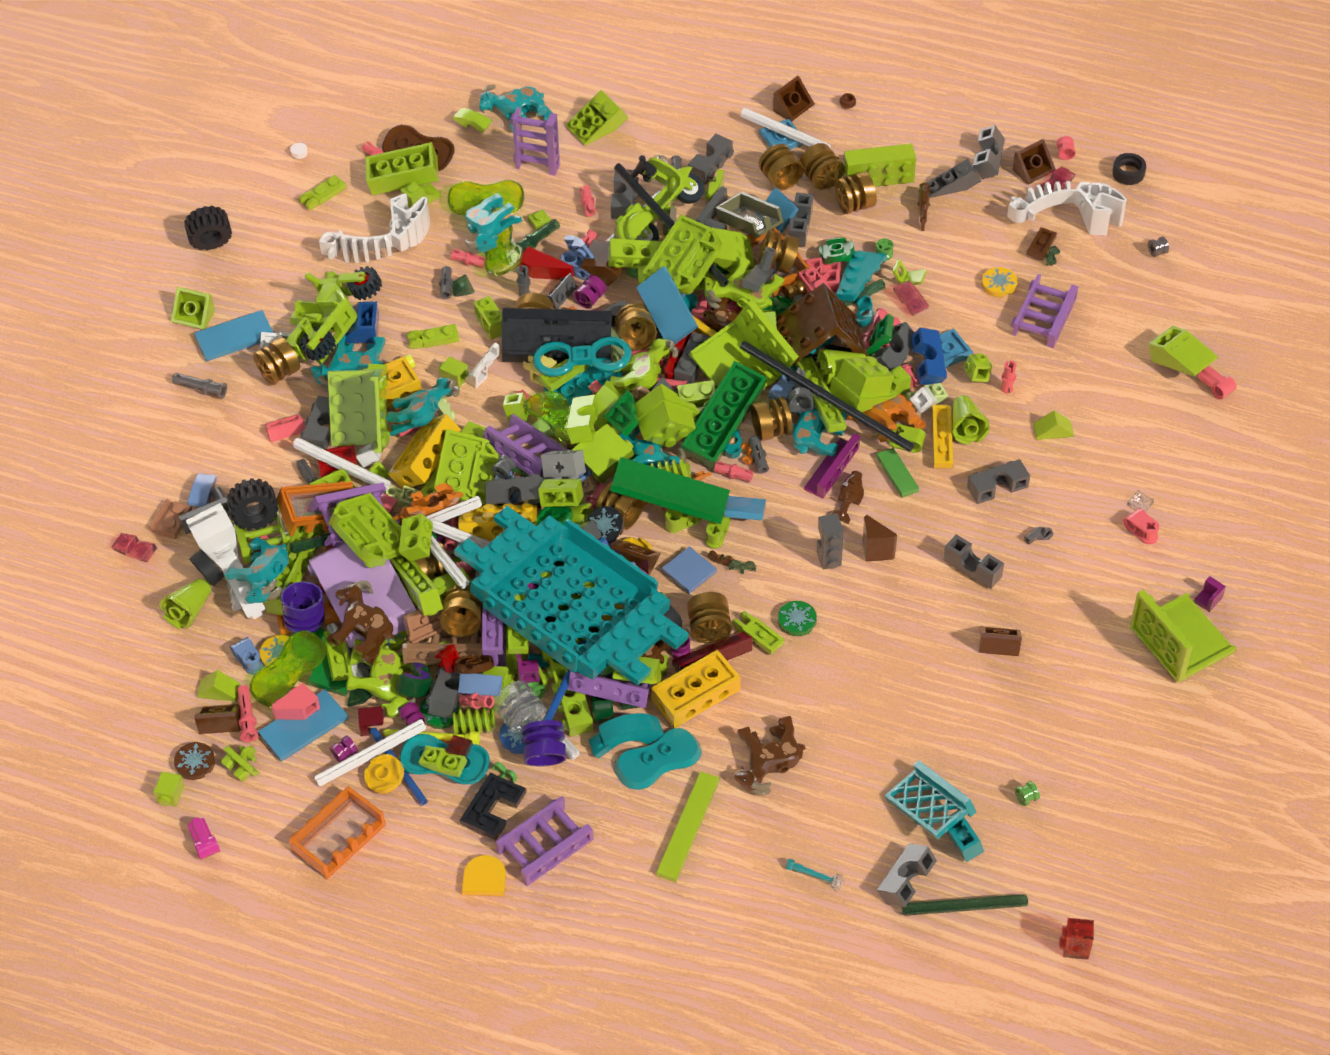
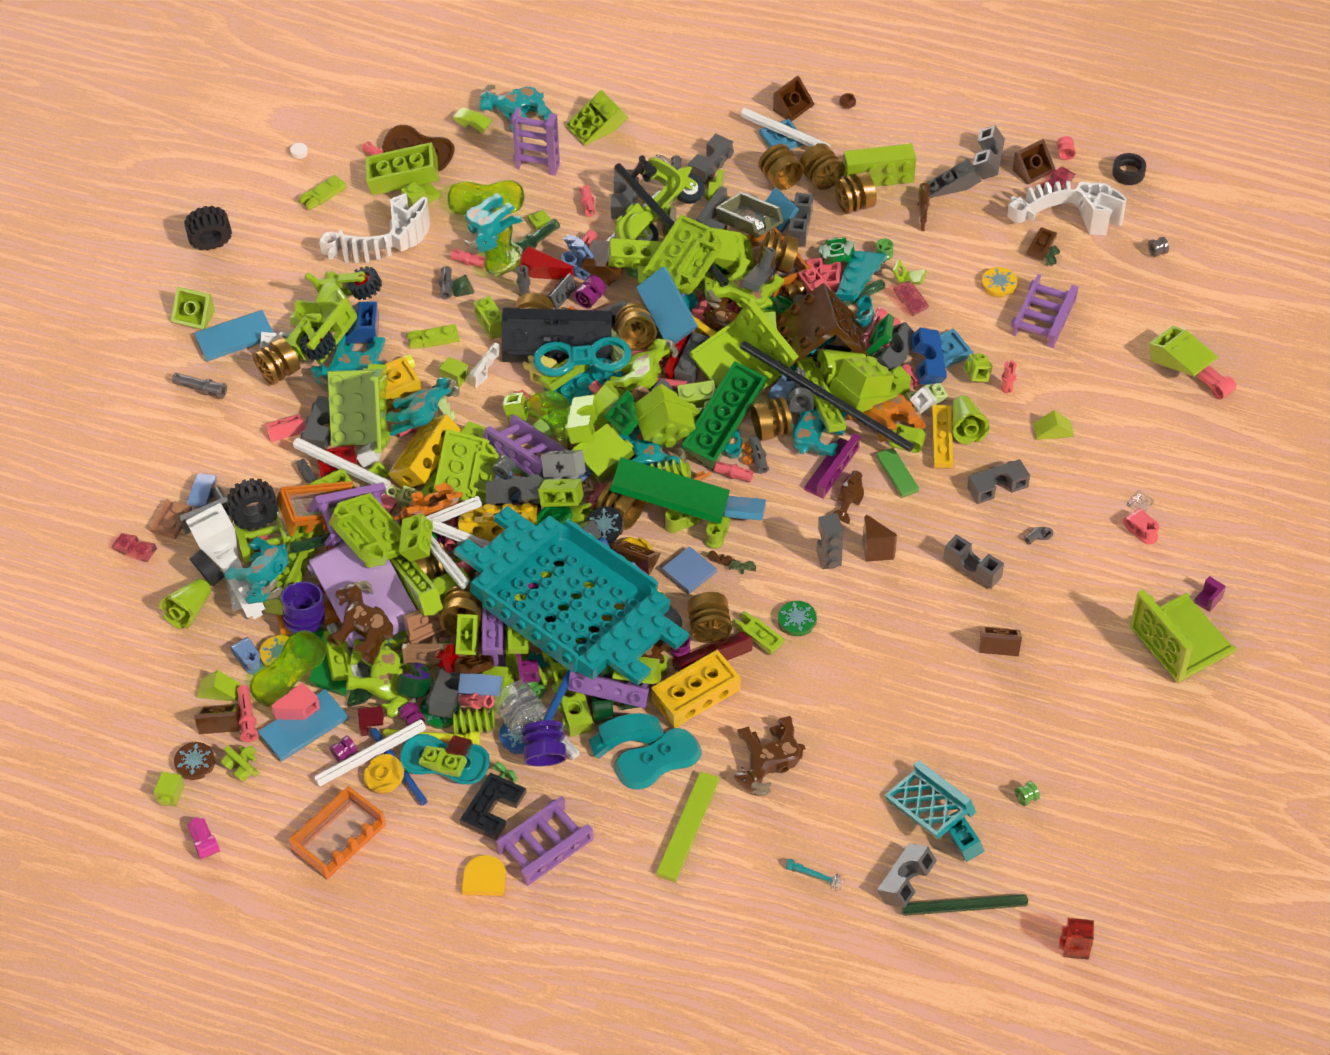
(467, 634): none -> lime slope

